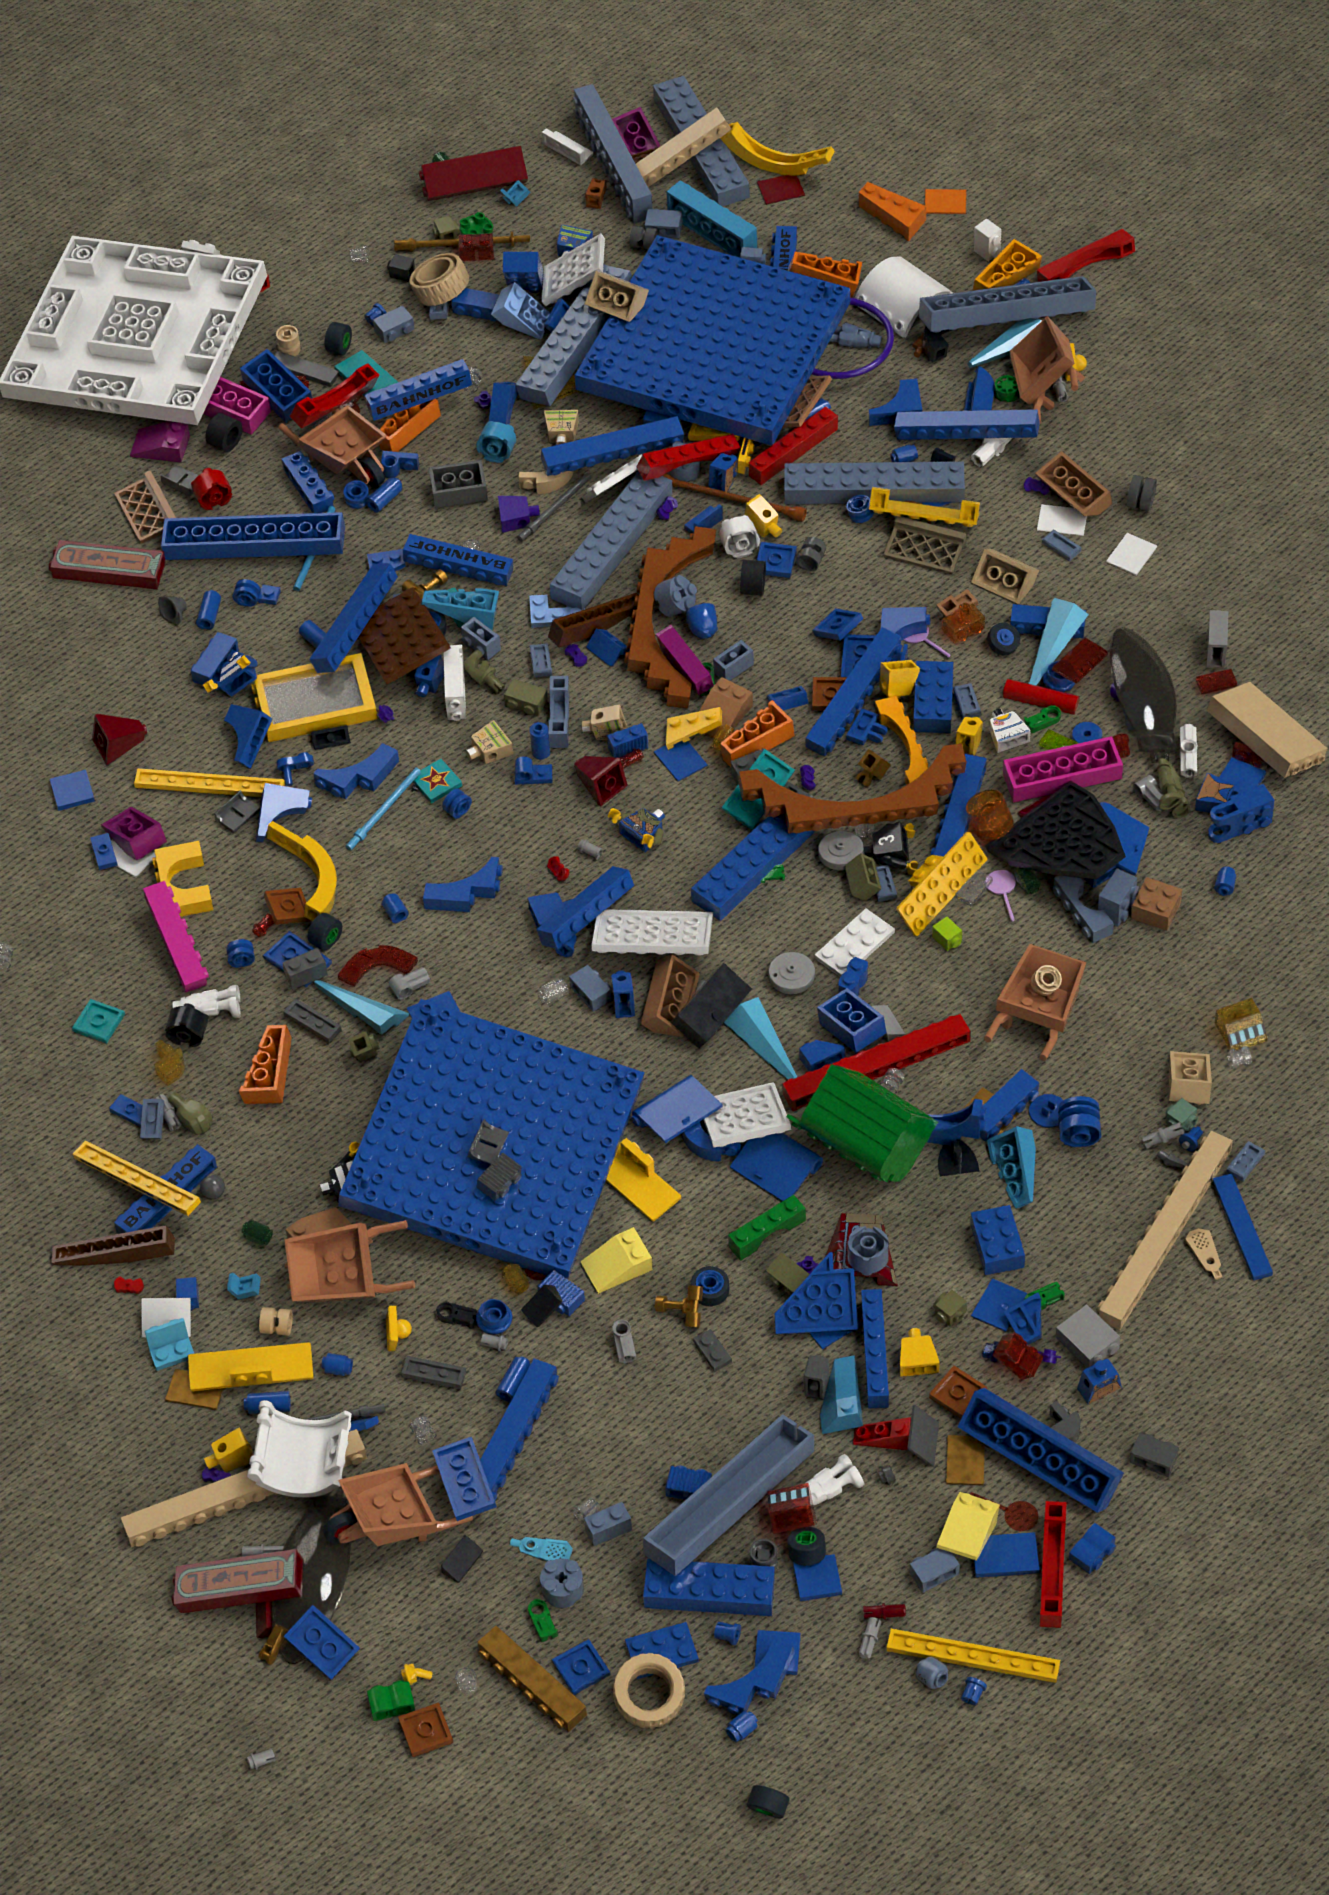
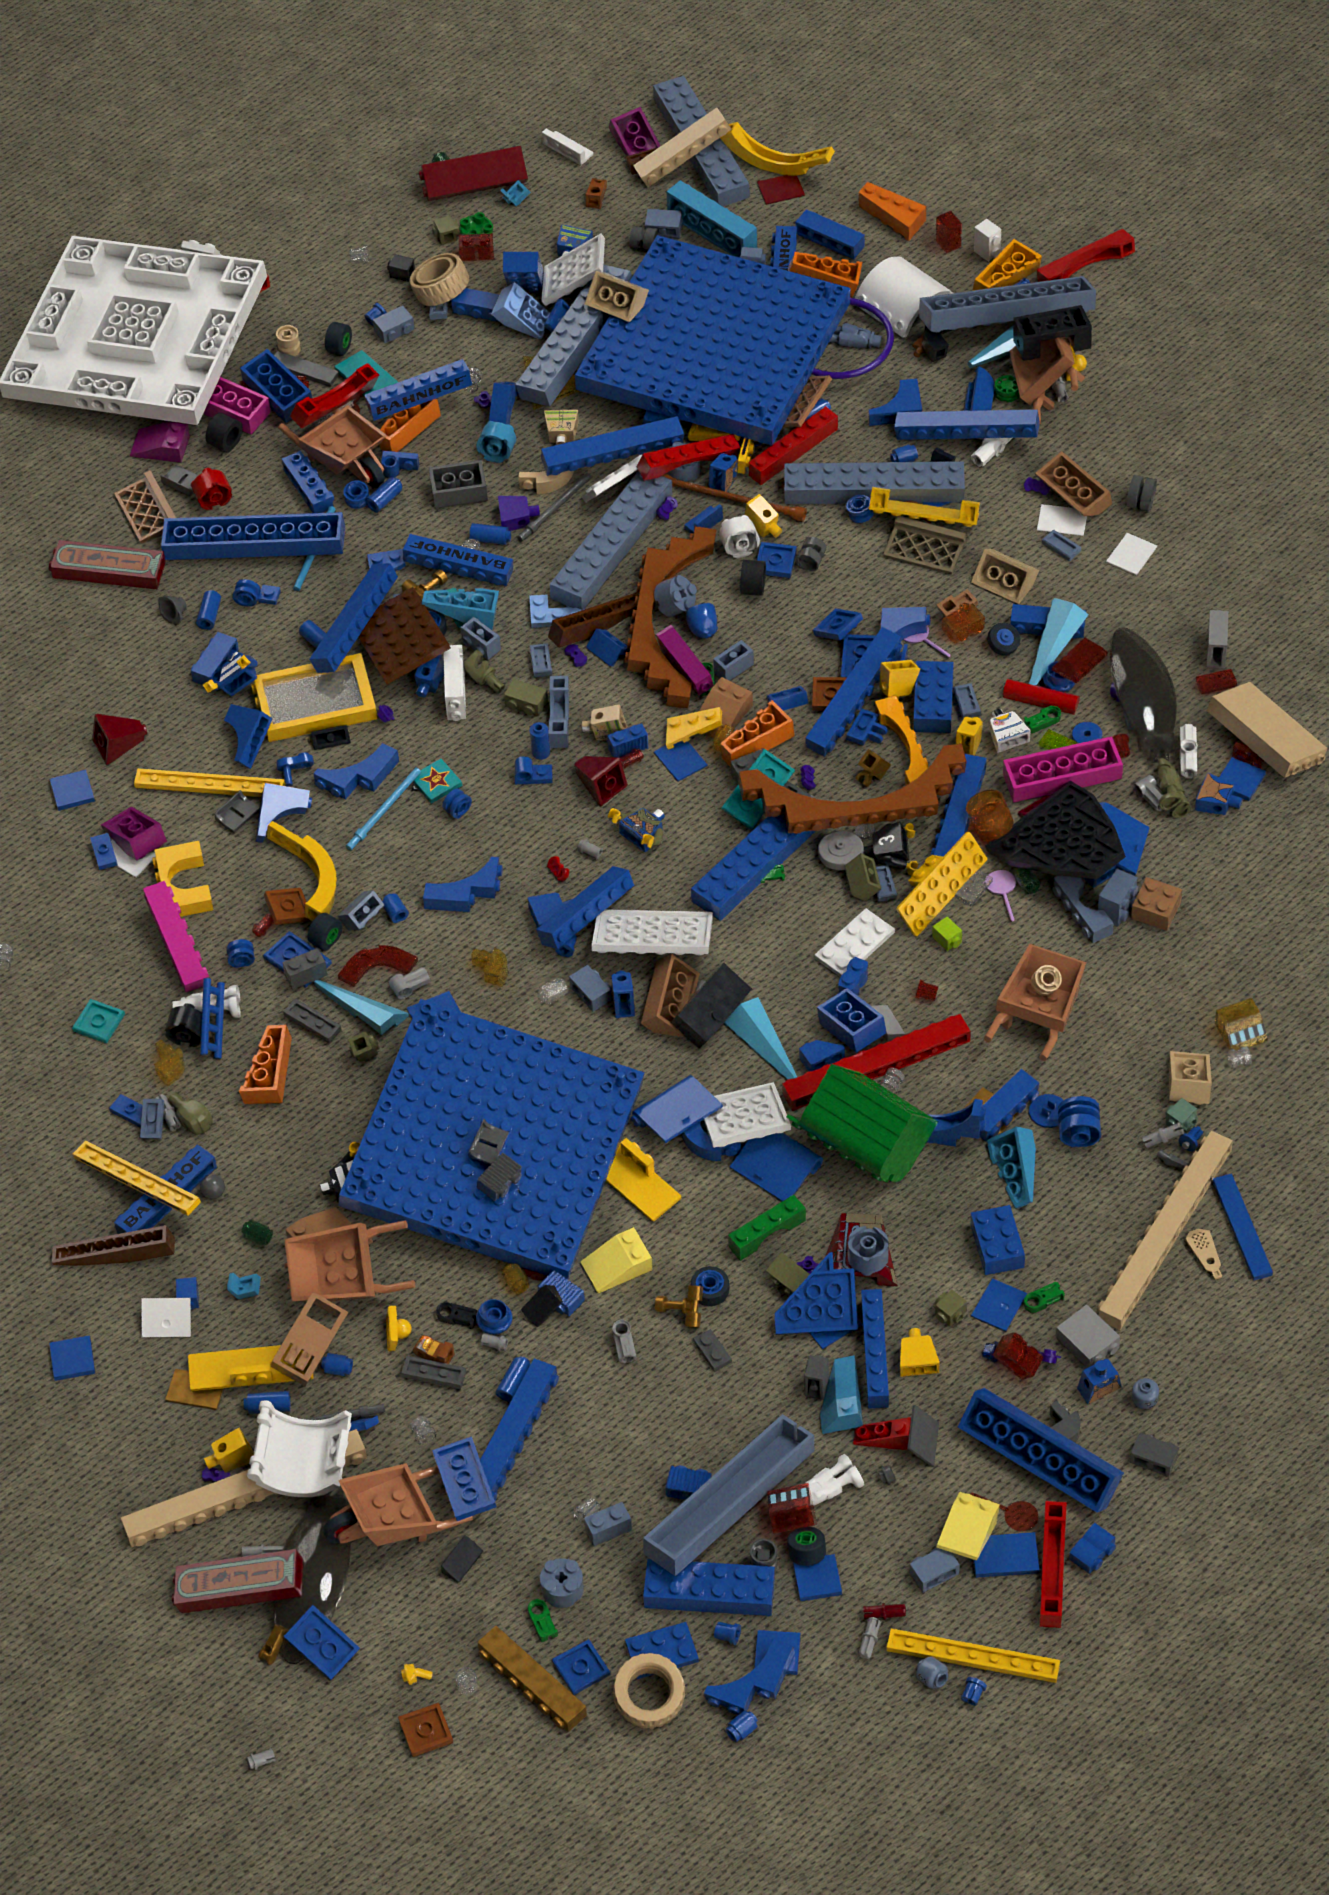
(72, 1358): none -> blue tile
(128, 1285): red piece -> none
(169, 1343): medium azure bracket -> none
(206, 1027): none -> blue bar
(263, 1619): dark red slope -> none
(268, 1321): tan wheel -> none
(310, 1338): none -> medium nougat piece
(361, 910): none -> sand blue brick
(390, 1700): green brick -> none
(412, 244): pearl gold bar -> none
(434, 1350): none -> dark orange leg
(490, 534): none -> blue brick
(490, 744): tan torso -> none
(494, 963): none -> clear yellow brick
(540, 1548): medium azure piece -> none
(612, 153): sand blue brick -> none
(768, 1801): black wheel -> none
(791, 973): light grey wheel -> none
(830, 234): none -> blue brick
(926, 990): none -> clear red bush
(945, 201): orange piece -> none
(948, 231): none -> clear red piece
(955, 1391): dark orange plate -> none
(957, 1159): black shield -> none
(965, 1460): pearl gold piece -> none
(1026, 1318): blue wing -> none
(1036, 327): none -> black plate
(1145, 1393): none -> sand blue head
(1225, 881): blue brick -> none
(1242, 814): blue brick -> none
(1245, 1161): sand blue plate -> none

